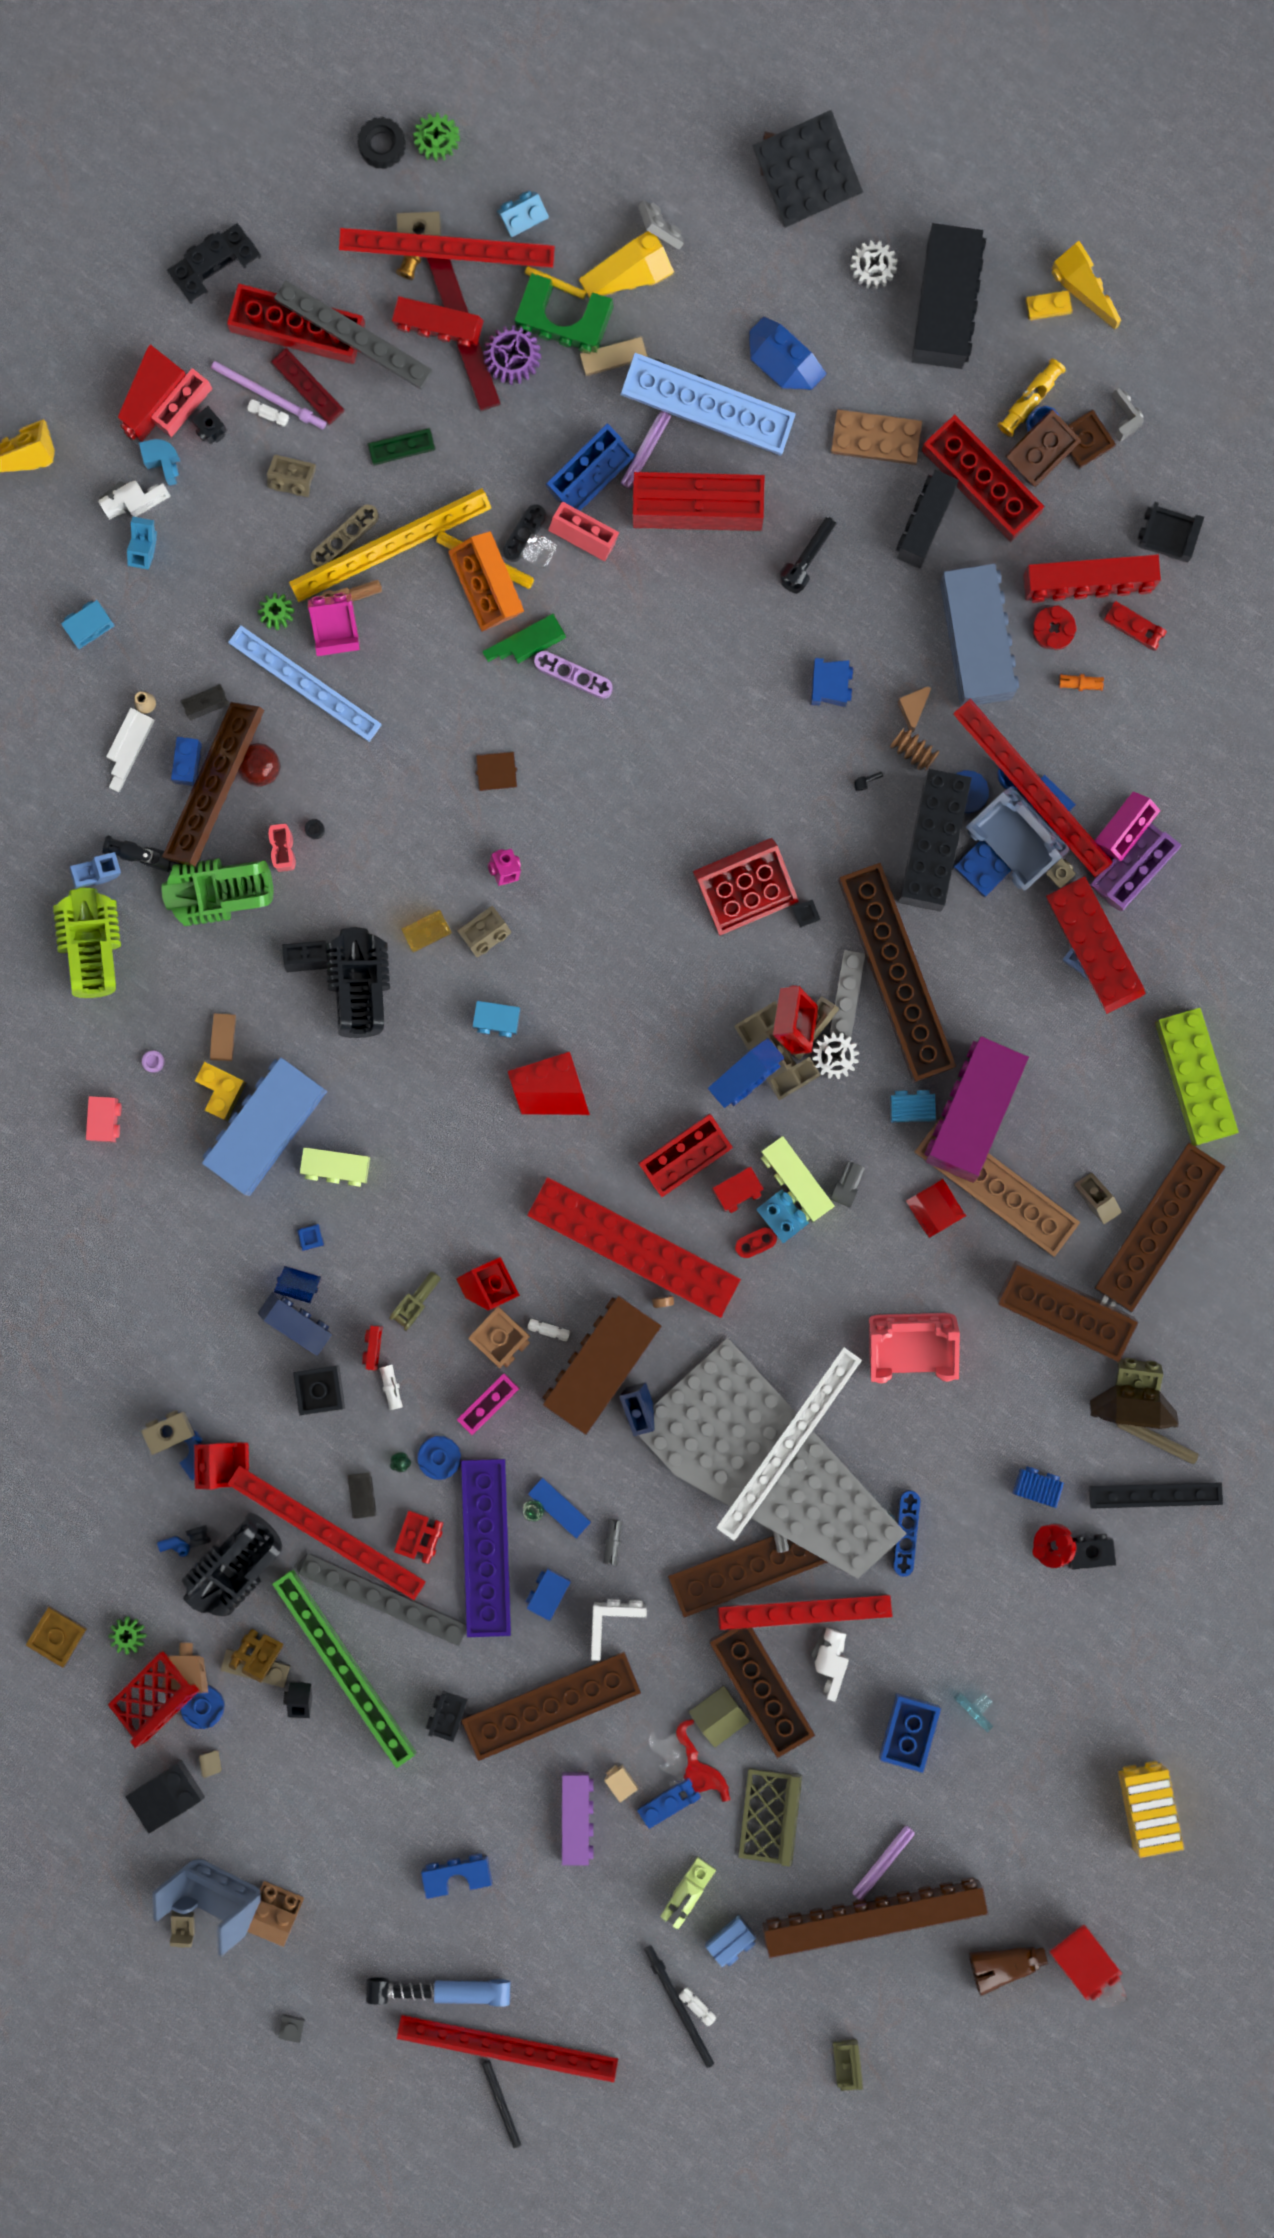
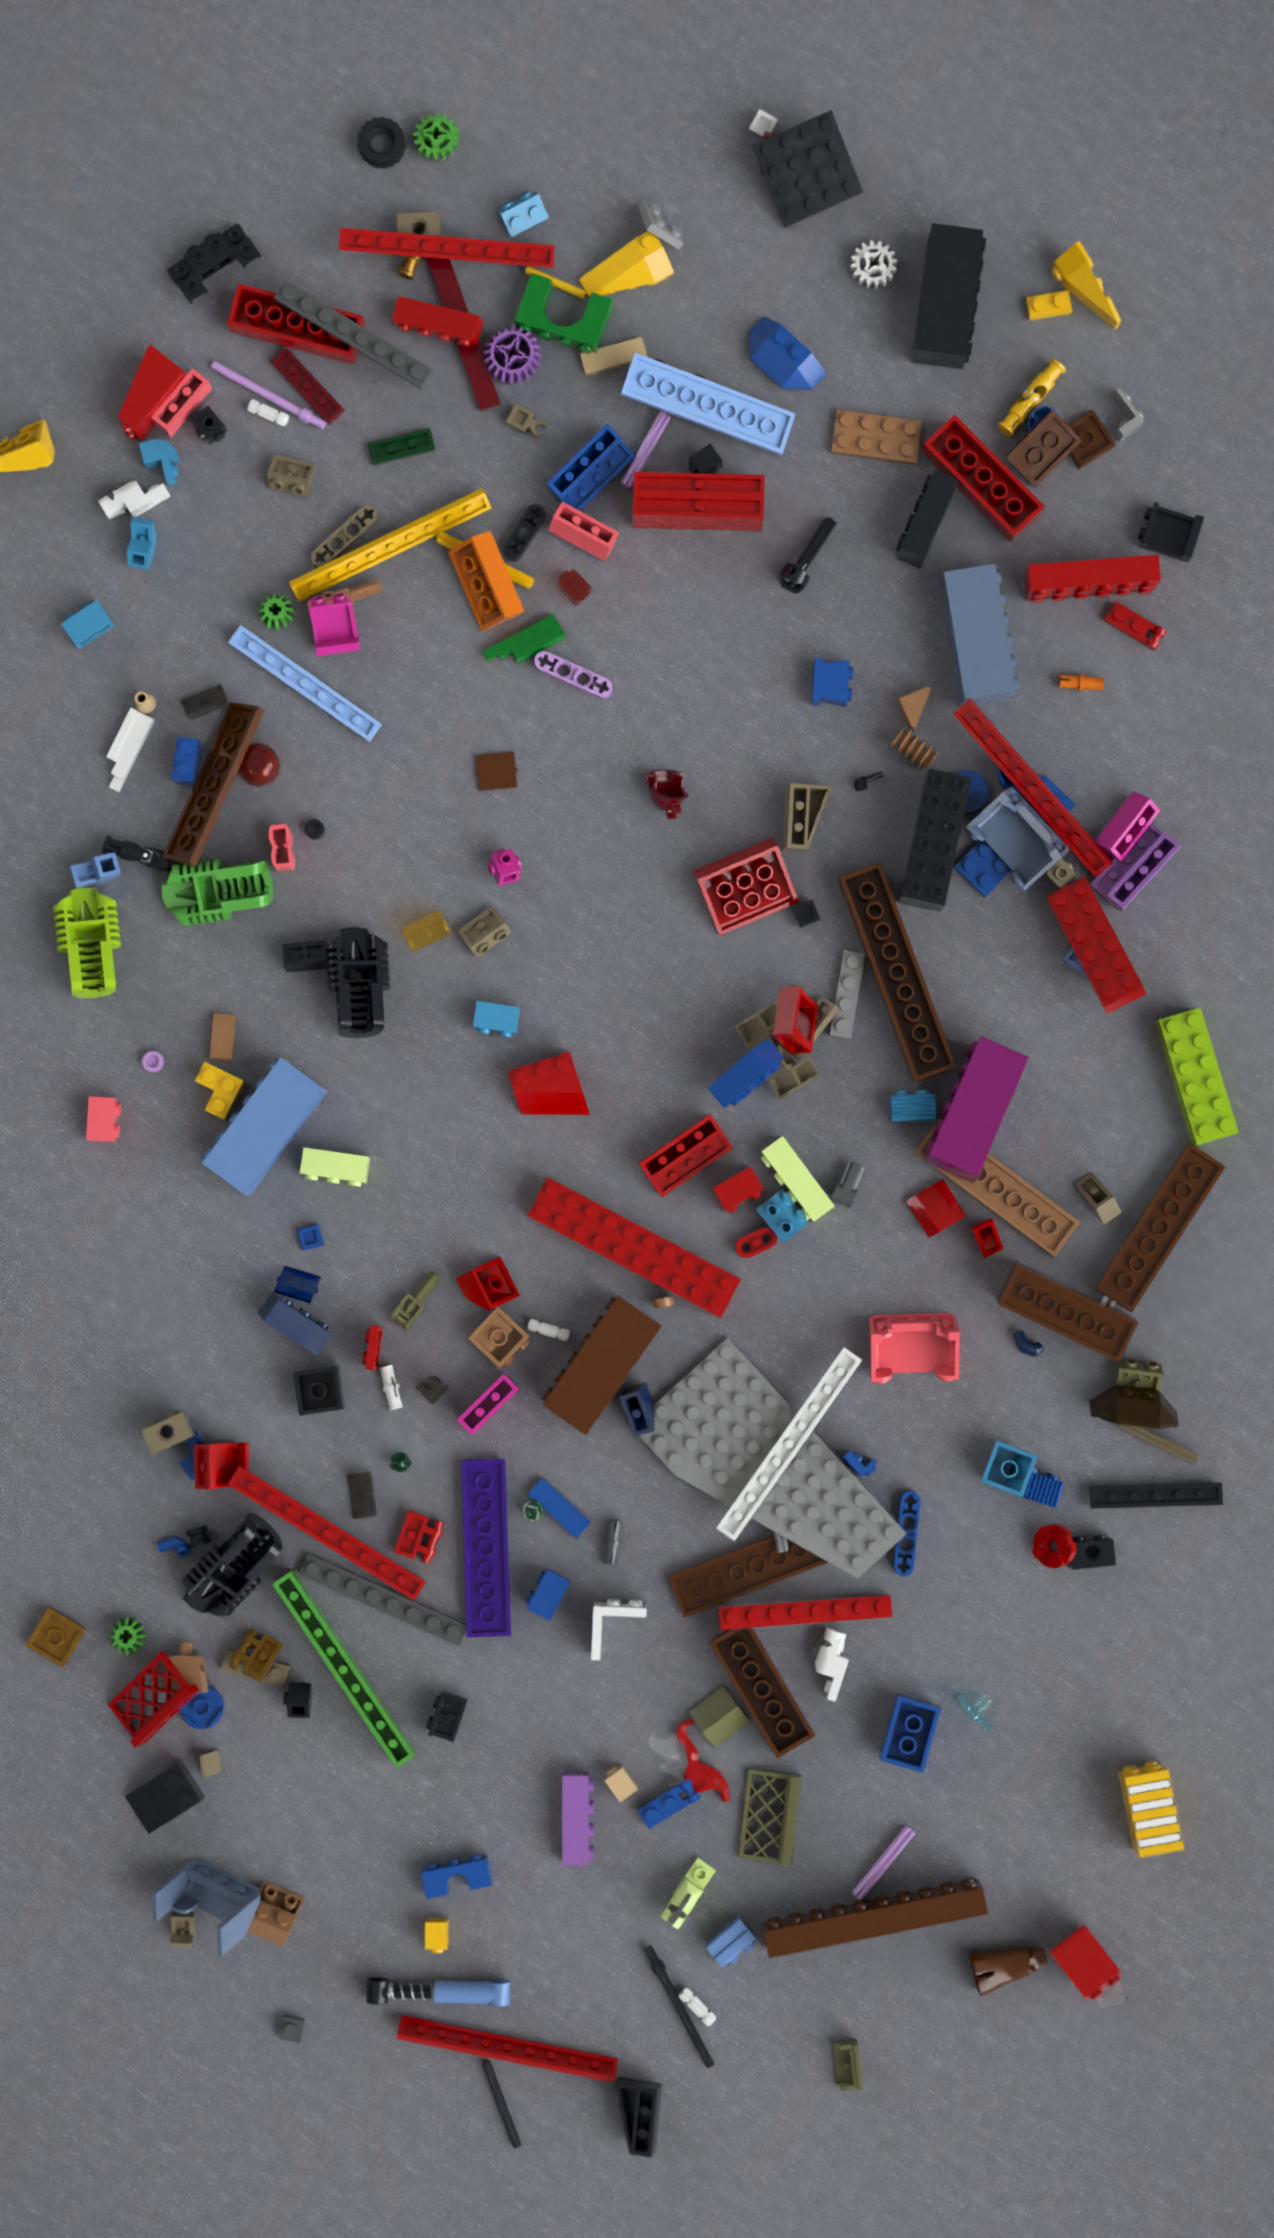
(434, 1391): none -> clear smoke hinge
(436, 1934): none -> yellow brick
(439, 1457): blue tile -> none
(522, 420): none -> dark tan plate
(538, 551): clear panel -> none
(551, 1706): reddish brown plate -> none
(574, 586): none -> clear red brick
(640, 2113): none -> black wedge
(667, 790): none -> dark red helmet
(705, 461): none -> black brick
(763, 122): none -> white plate
(801, 814): none -> dark tan wedge
(828, 1049): white gear -> none
(855, 1462): none -> blue bracket
(986, 1238): none -> red slope
(1009, 1468): none -> dark azure slope
(1026, 1347): none -> dark blue arm
(1066, 629): red plate -> none

